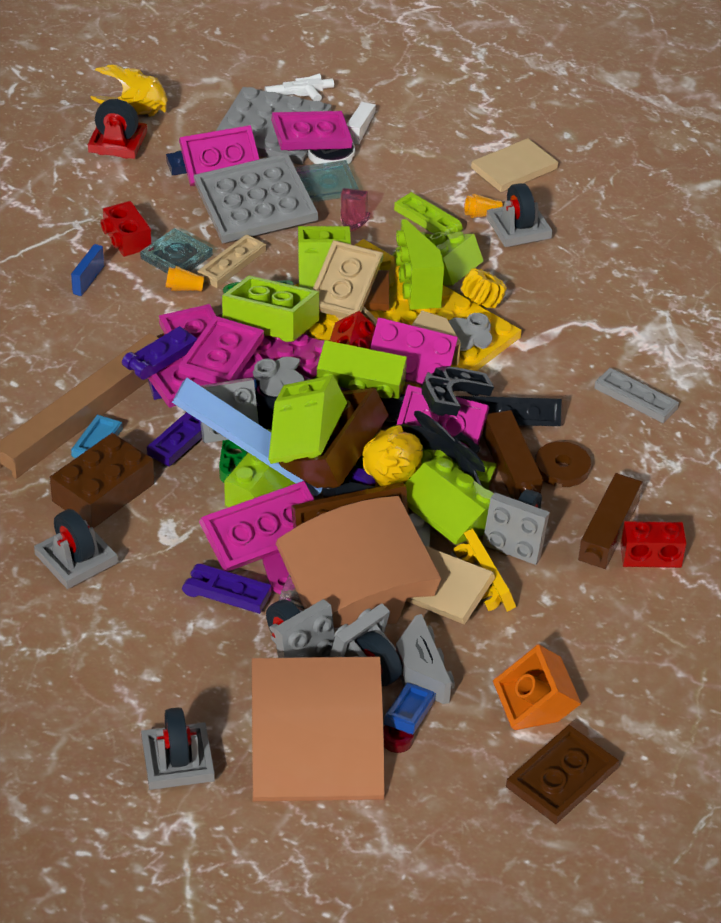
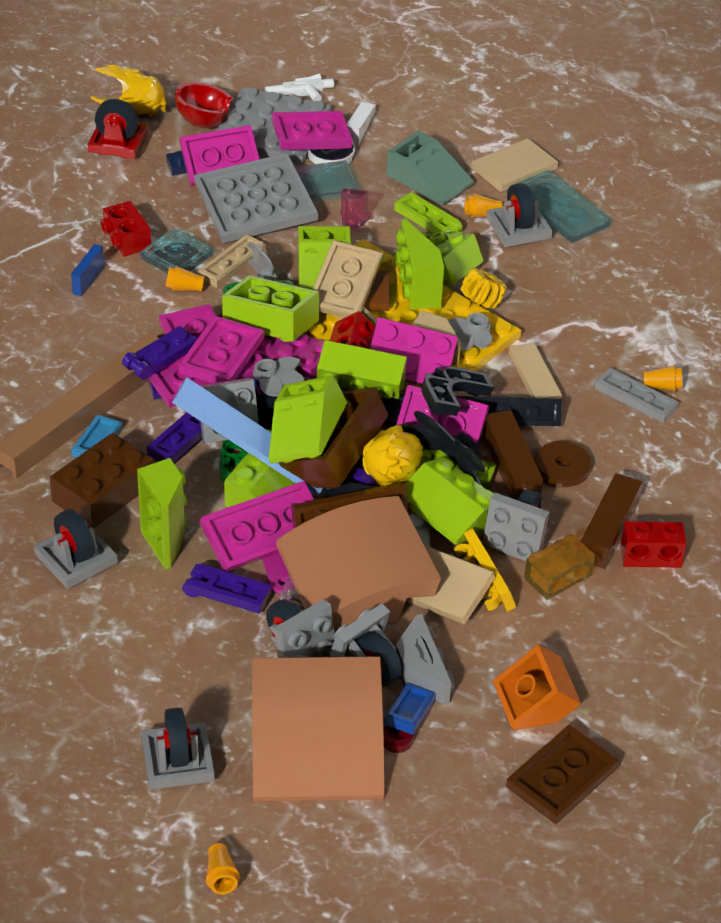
(162, 509): none -> lime slope
(202, 104): none -> red cylinder
(221, 871): none -> light orange cone
(262, 264): none -> light grey plate
(427, 168): none -> sand green slope
(533, 371): none -> tan tile
(559, 566): none -> clear yellow brick
(565, 208): none -> clear light blue tile
(664, 378): none -> light orange cone

